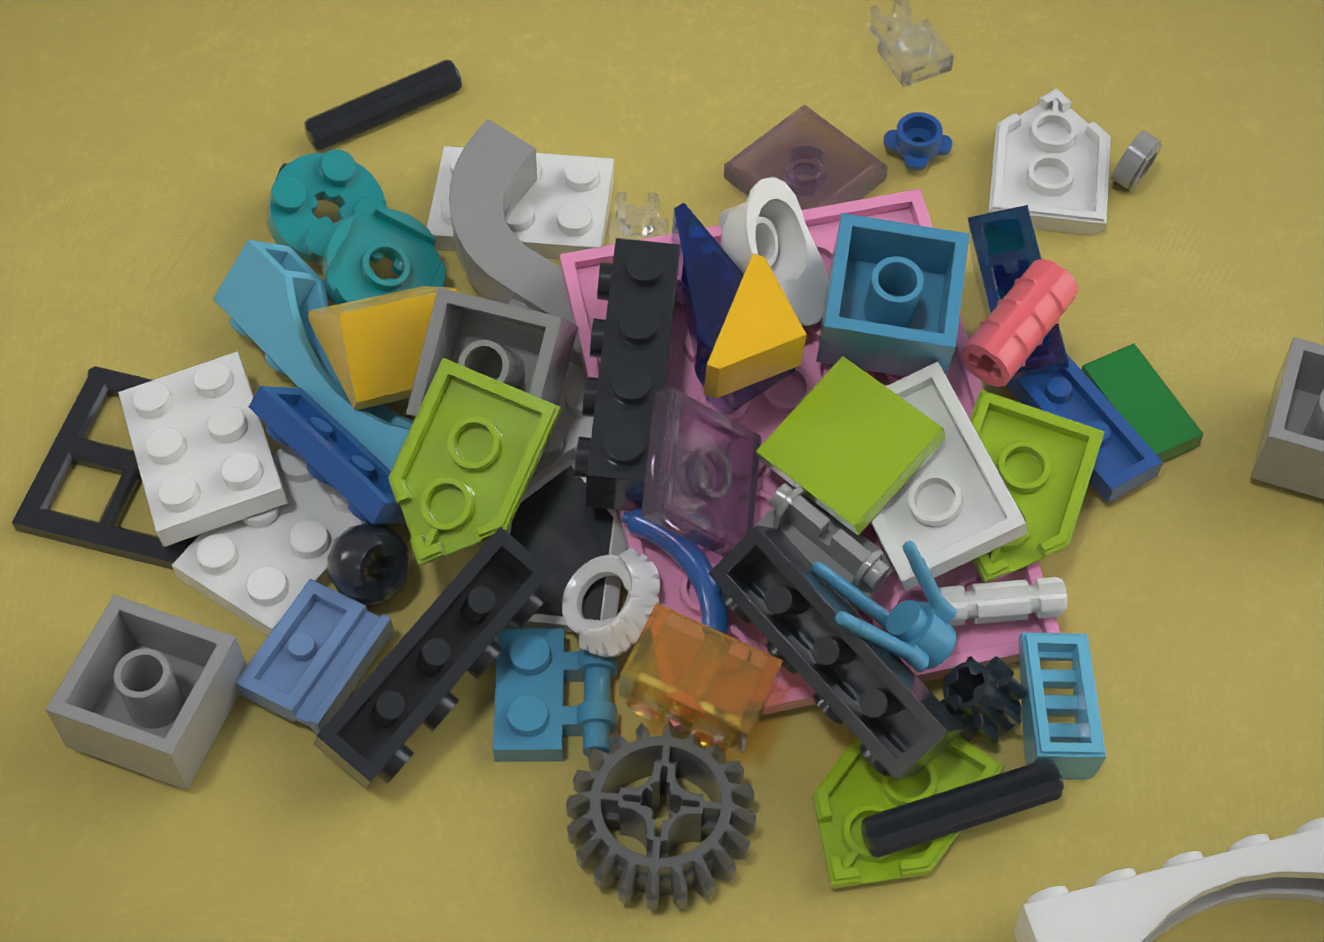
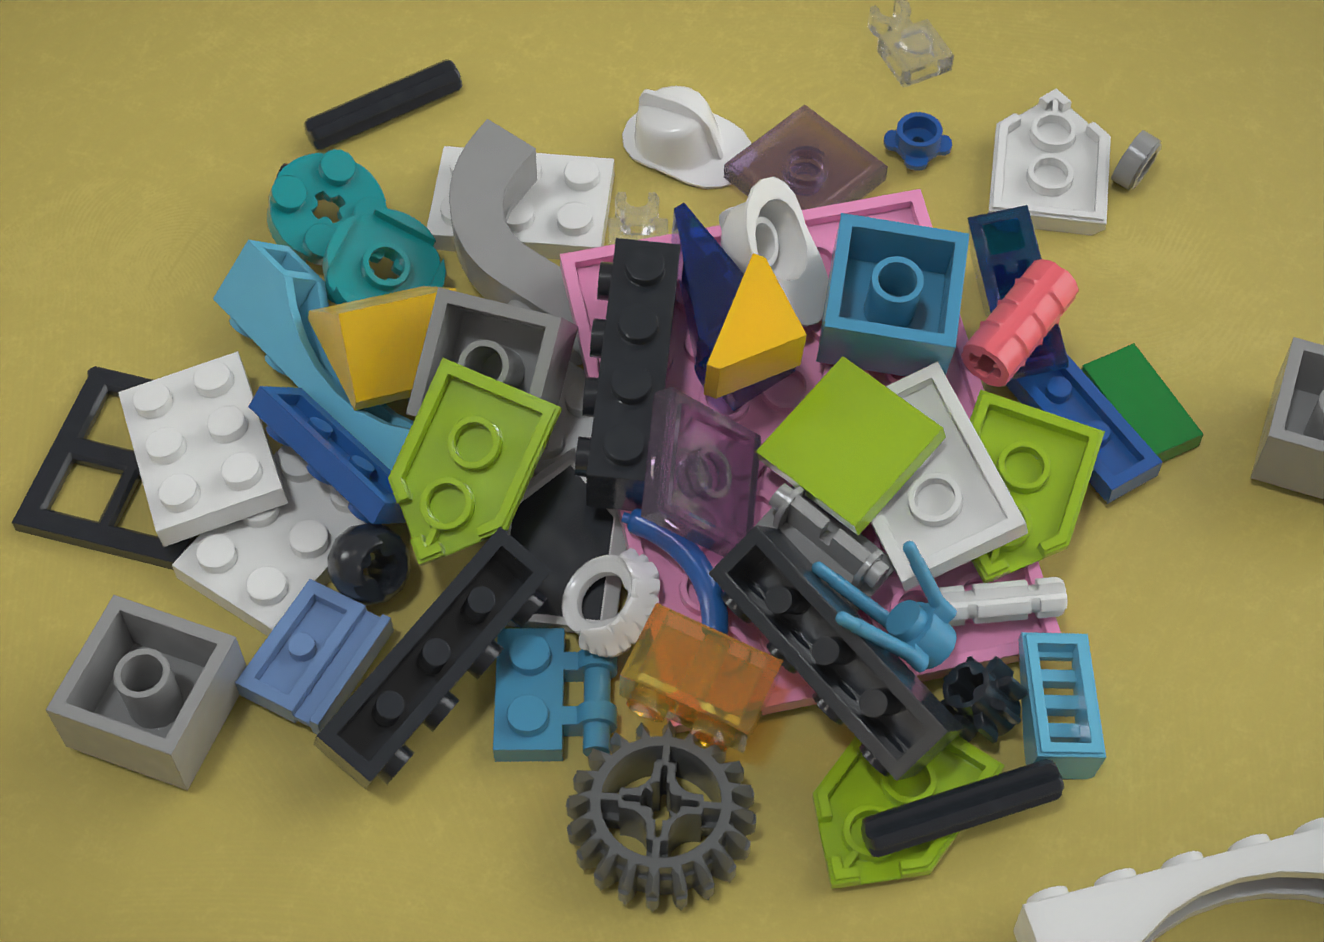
(682, 137): none -> white piece

